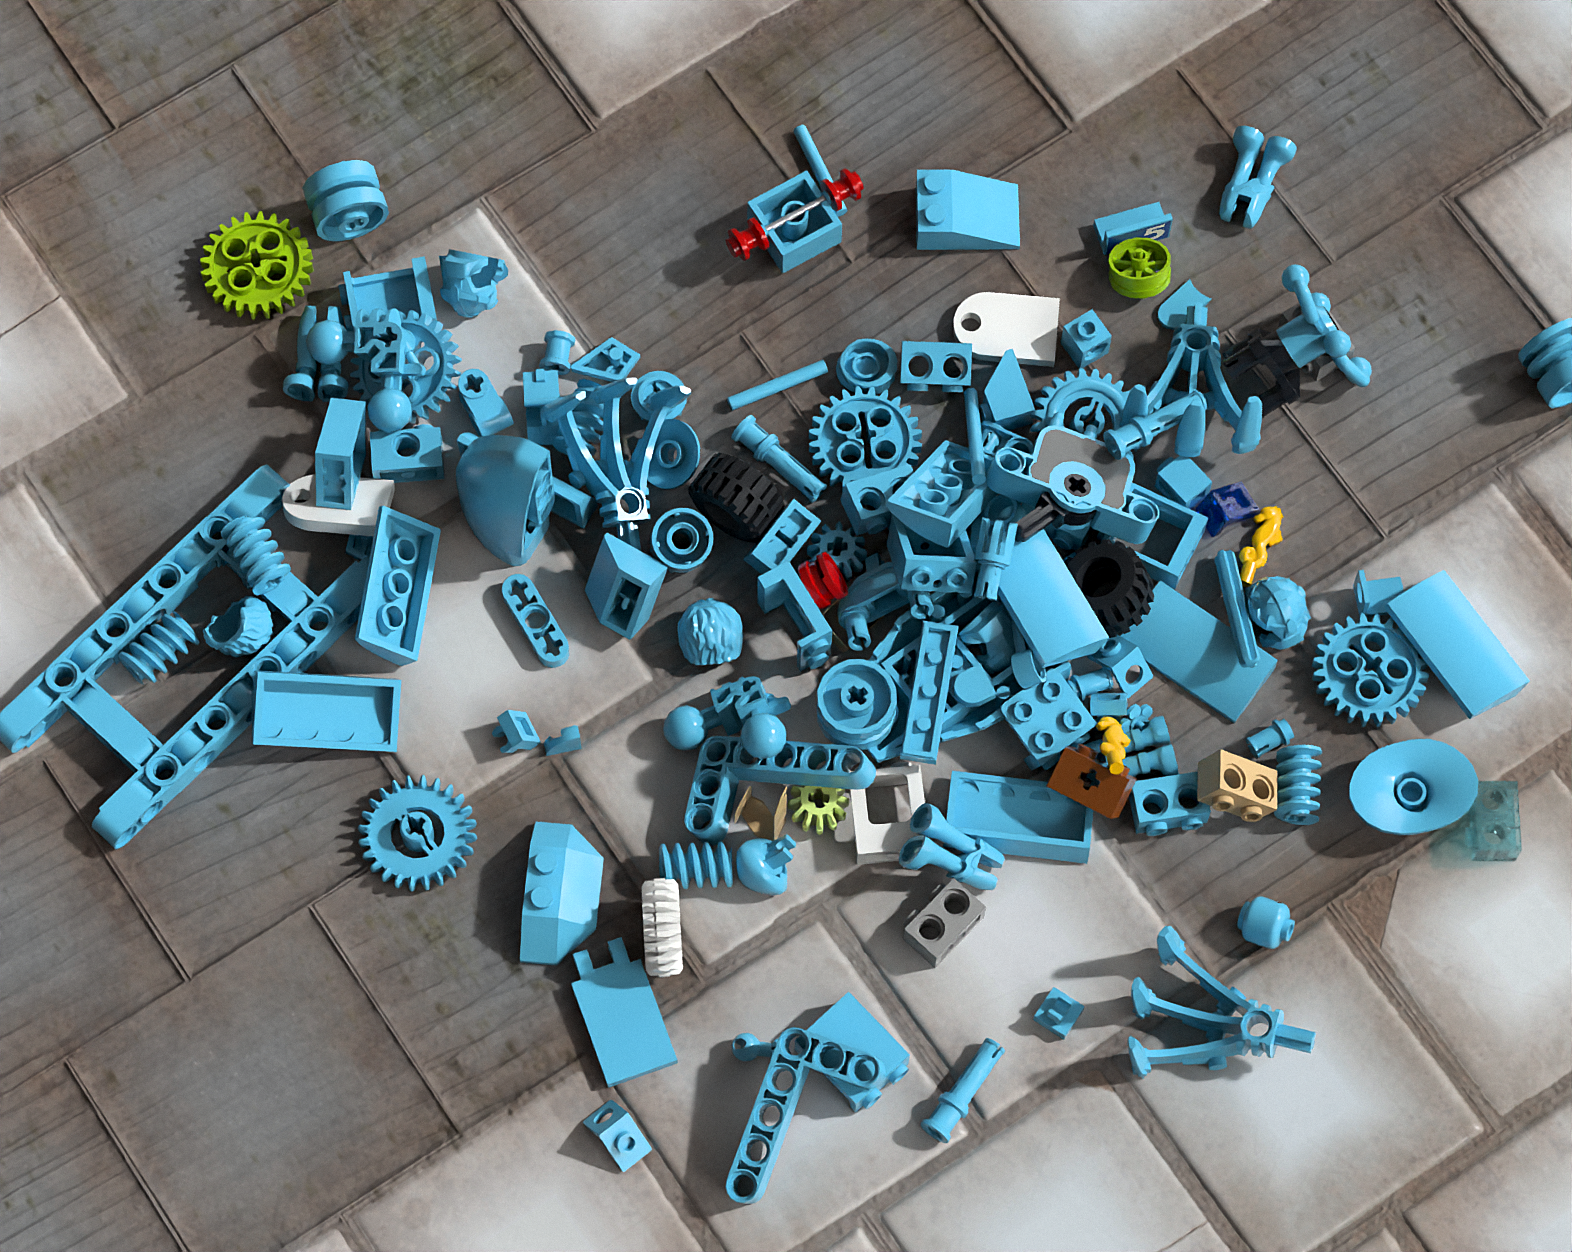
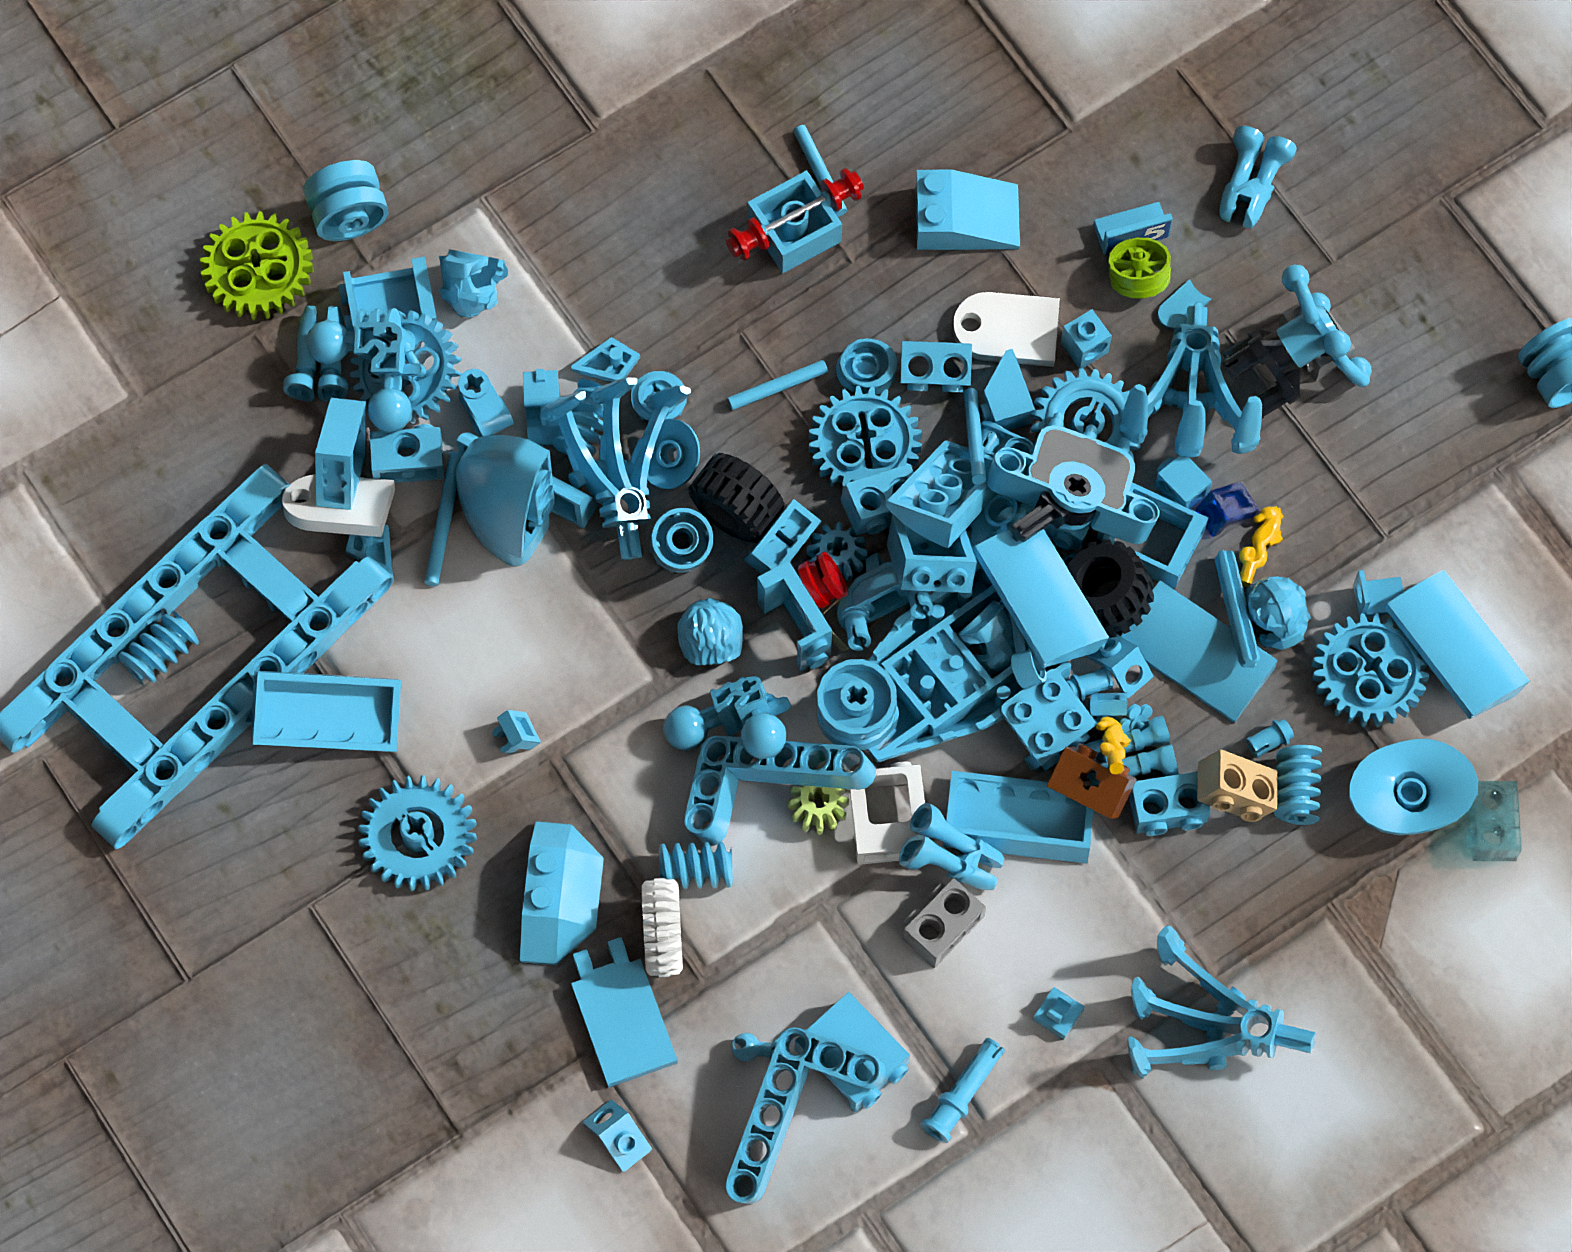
(242, 628): medium azure hair -> none
(254, 553): medium azure piece -> none
(397, 586): medium azure slope -> none
(443, 522): none -> medium azure bar
(539, 646): medium azure beam -> none
(557, 351): medium azure bush -> none
(567, 742): medium azure tile -> none
(623, 586): medium azure slope -> none
(759, 817): tan piece -> none
(763, 864): medium azure piece -> none
(767, 449): medium azure pin -> none
(929, 692): medium azure tile -> none
(973, 687): medium azure tile -> none
(991, 562): medium azure arm -> none
(1142, 430): medium azure pin -> none
(1265, 922): medium azure head -> none

